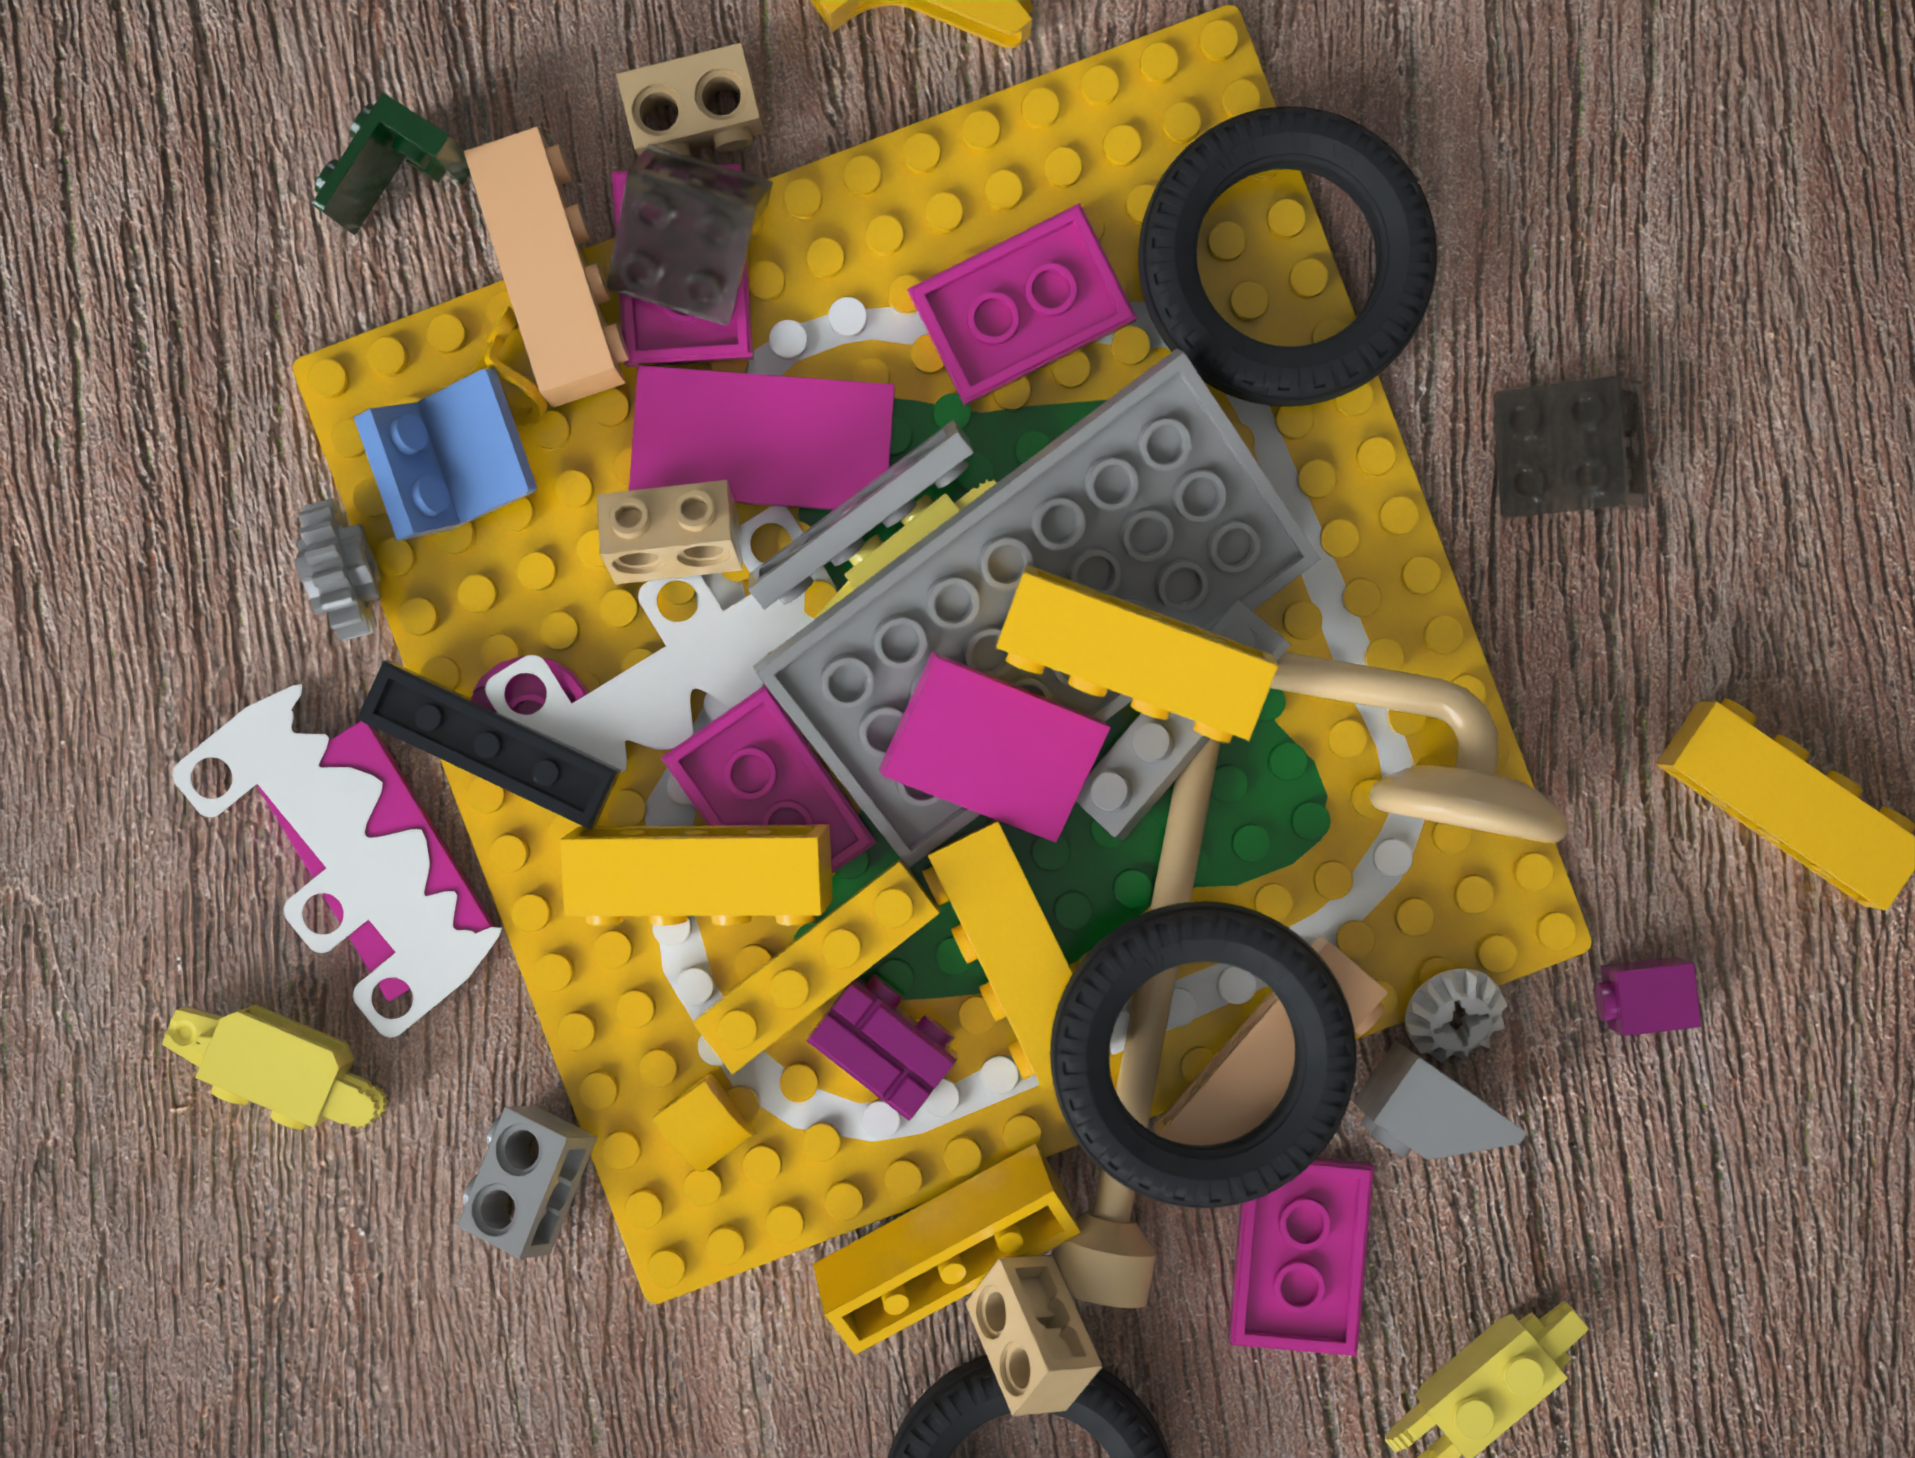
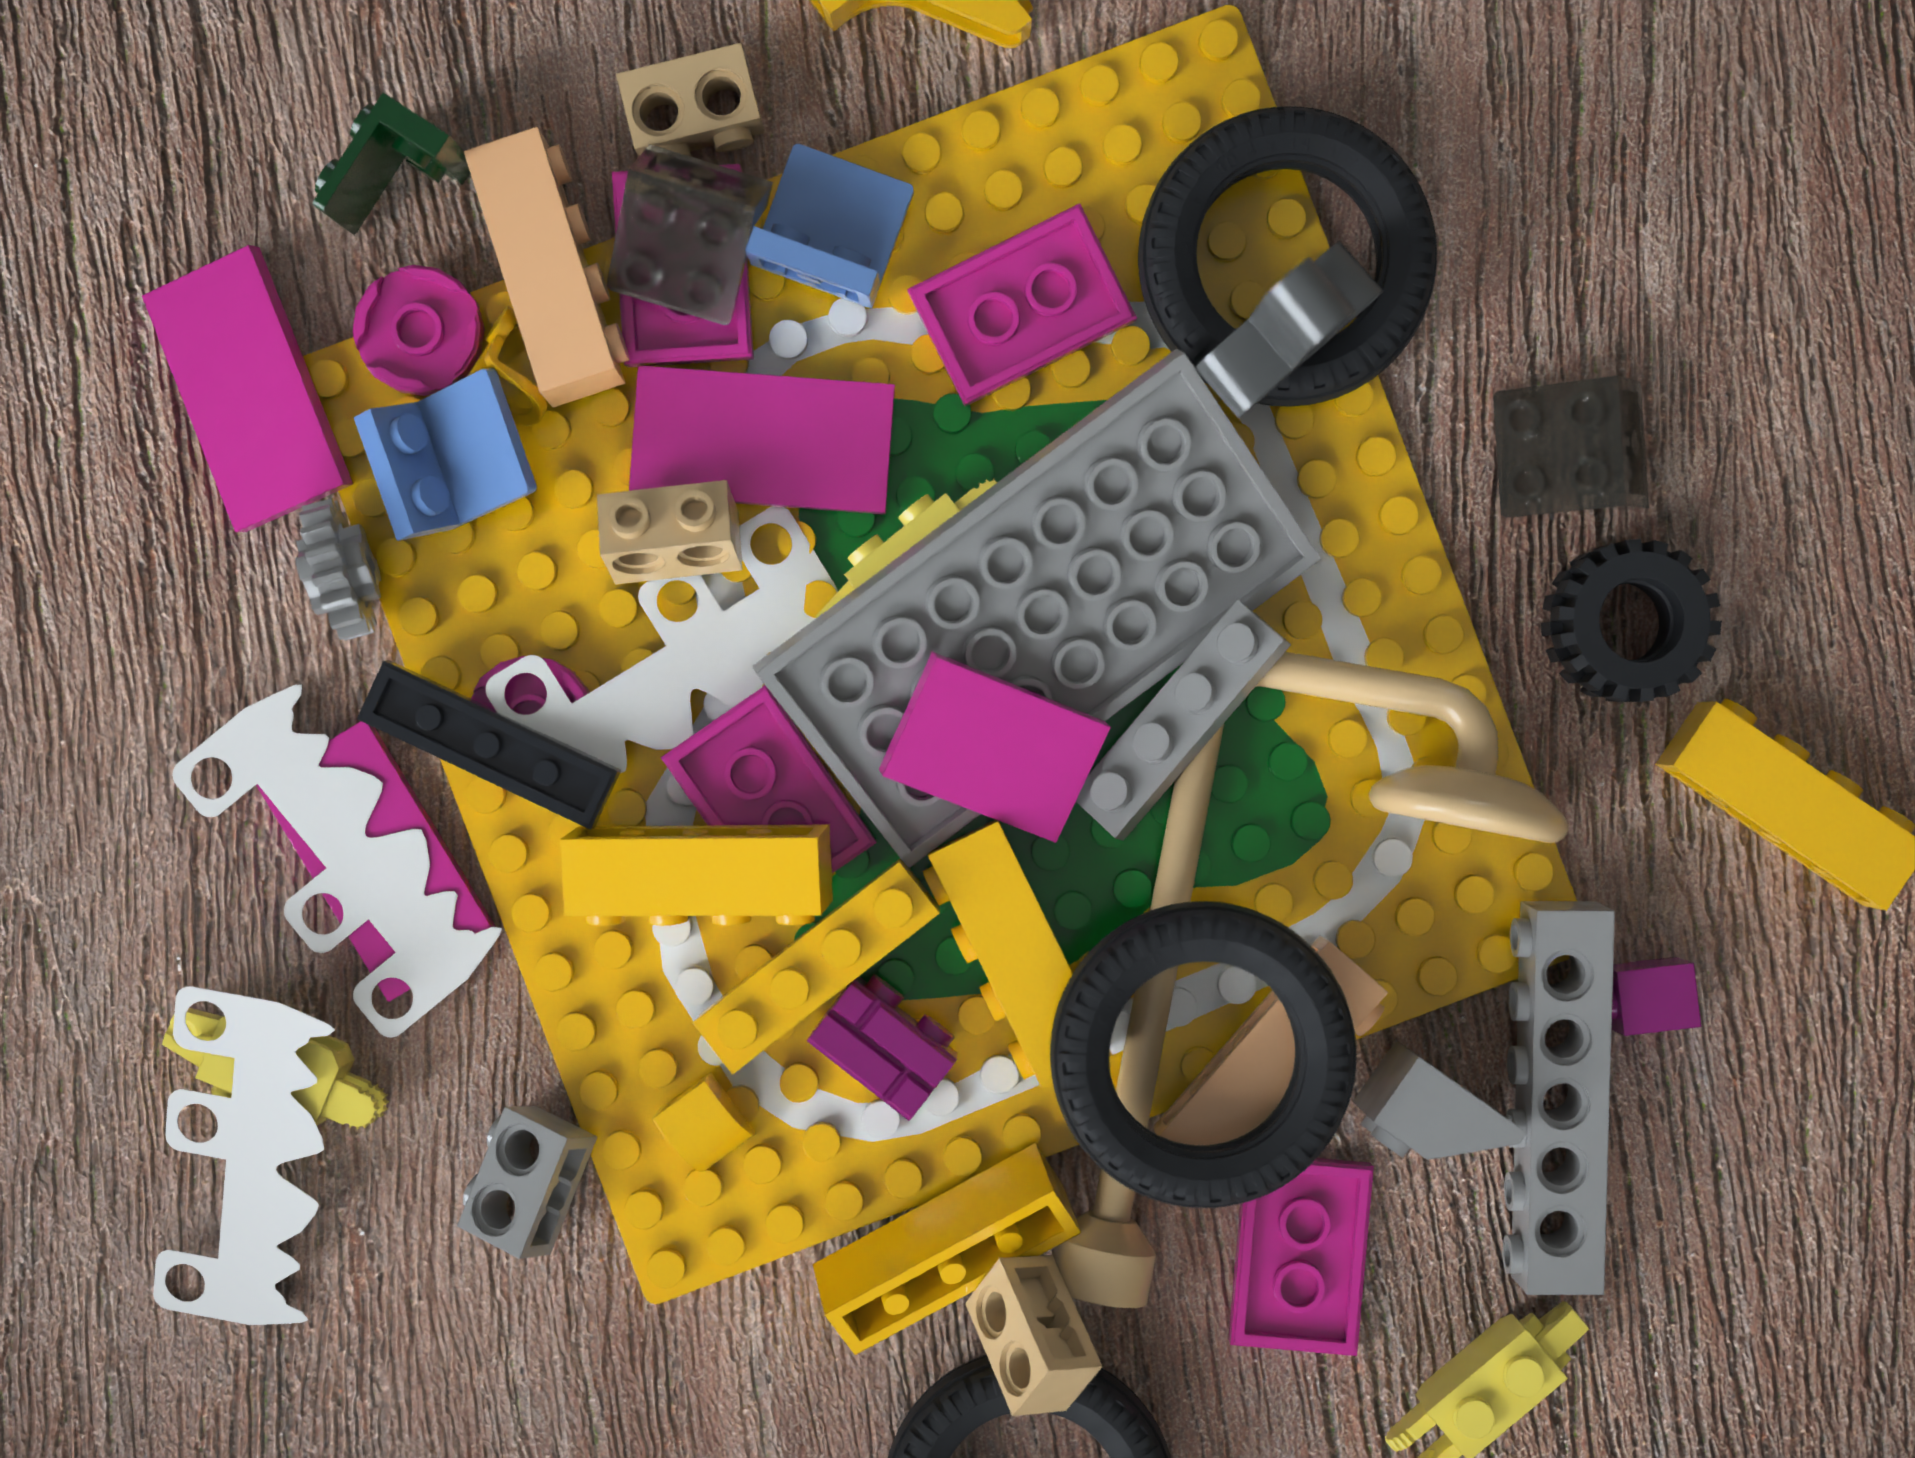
(247, 389): none -> dark pink tile
(254, 1135): none -> white piece
(418, 330): none -> dark pink tile
(831, 225): none -> medium blue bracket
(841, 531): light grey plate -> none
(1137, 654): yellow brick -> none
(1288, 327): none -> dark grey beam
(1434, 1005): white gear -> none
(1574, 1255): none -> light grey brick
(1681, 612): none -> black tyre

